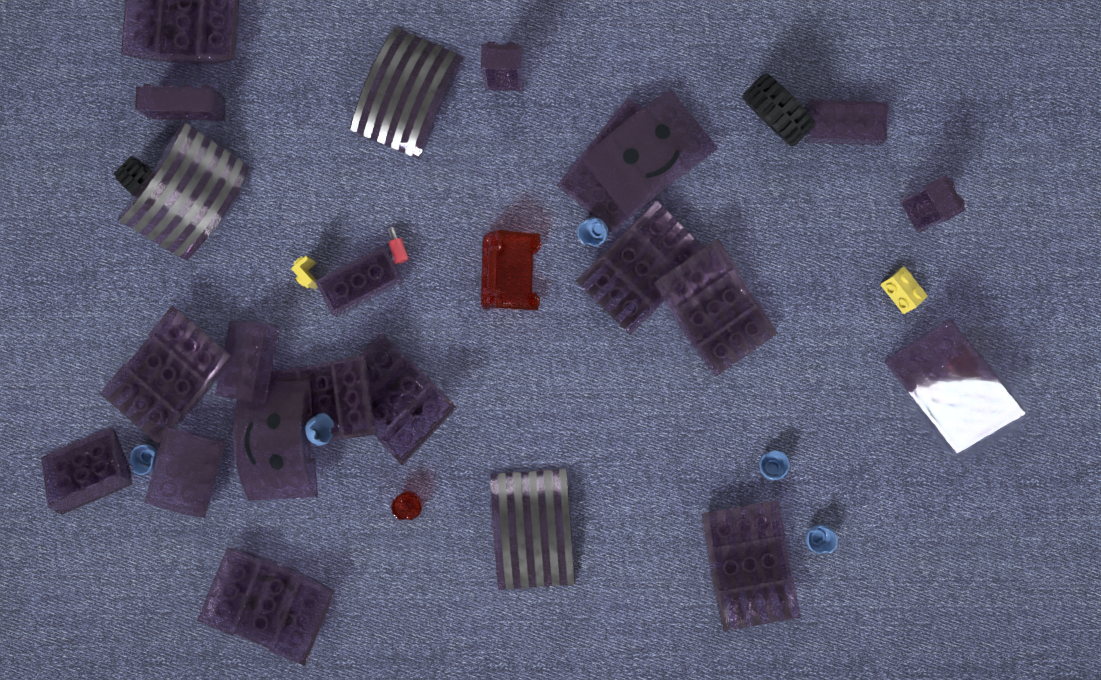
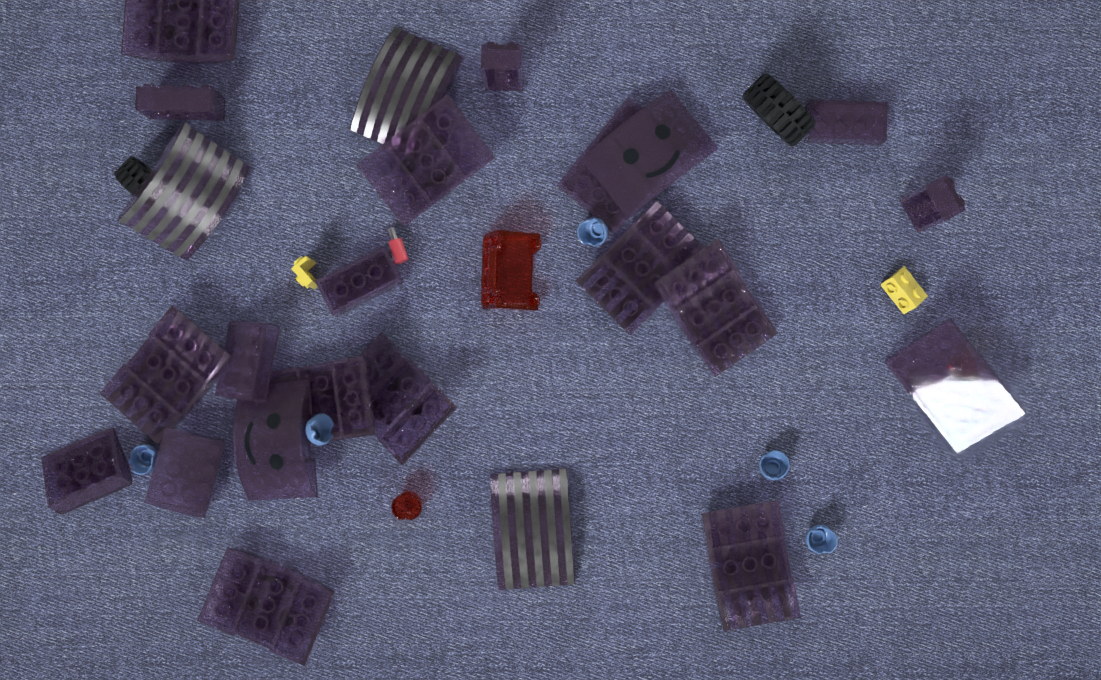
(425, 160): none -> clear purple slope

